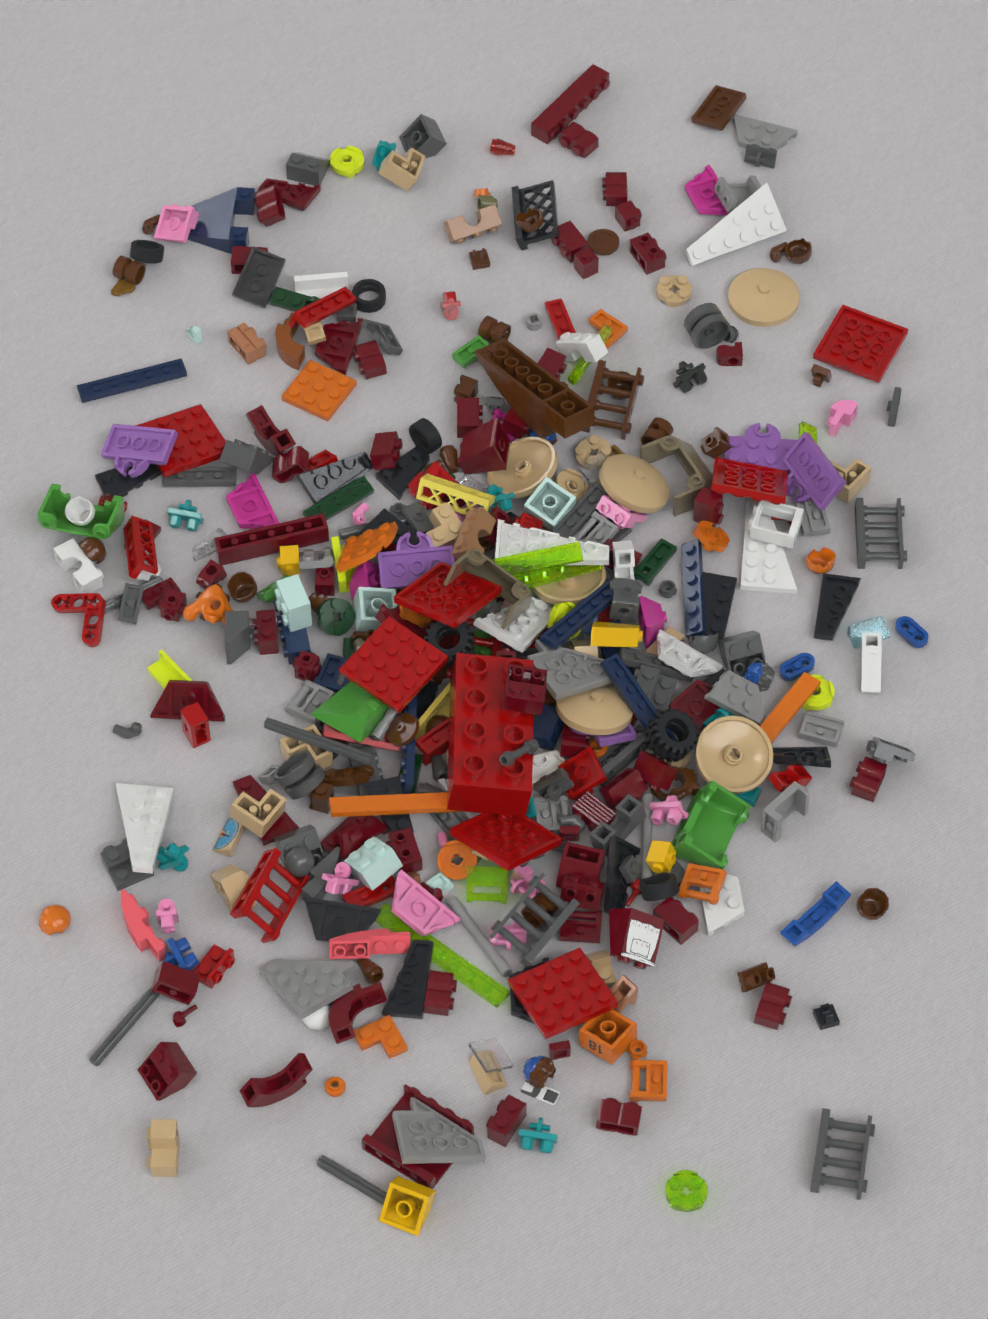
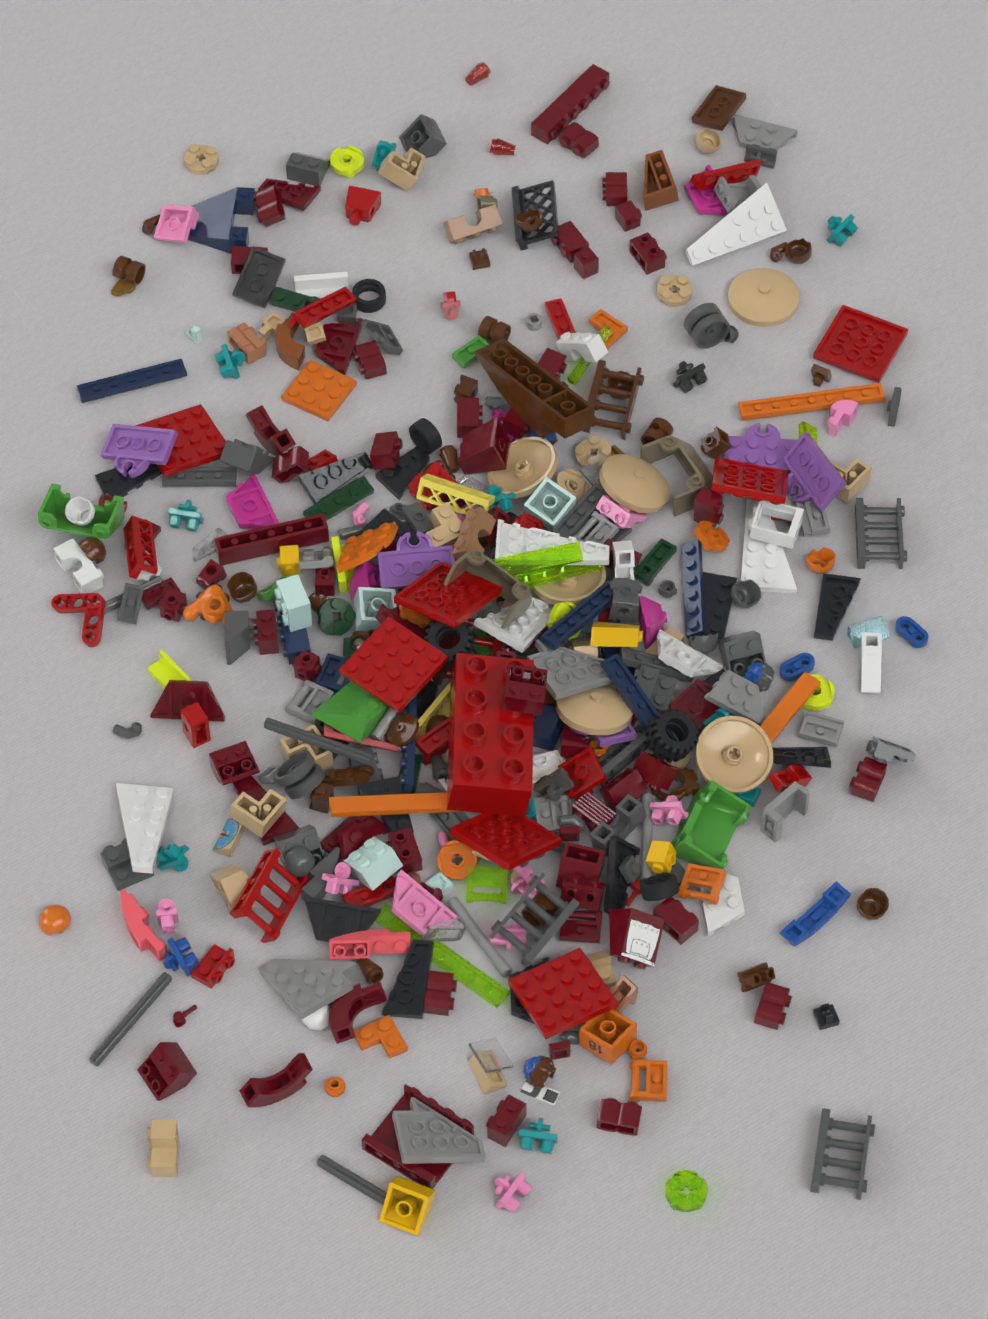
(147, 251): black tyre -> none
(175, 983): dark red brick -> none
(209, 160): none -> tan plate
(231, 360): none -> teal hips
(233, 763): none -> dark red slope
(269, 325): none -> tan plate
(361, 204): none -> red torso
(444, 931): none -> clear slope
(478, 73): none -> clear red cone
(507, 1200): none -> bright pink hips
(529, 747): dark grey bar -> none
(572, 1036): none -> dark grey arm
(603, 241): reddish brown piece -> none
(658, 182): none -> dark orange wedge
(708, 141): none -> tan hair
(730, 355): dark red leg -> none
(732, 175): none -> red fence
(745, 593): none -> dark grey hair
(809, 401): none -> orange plate
(838, 227): none -> teal hips

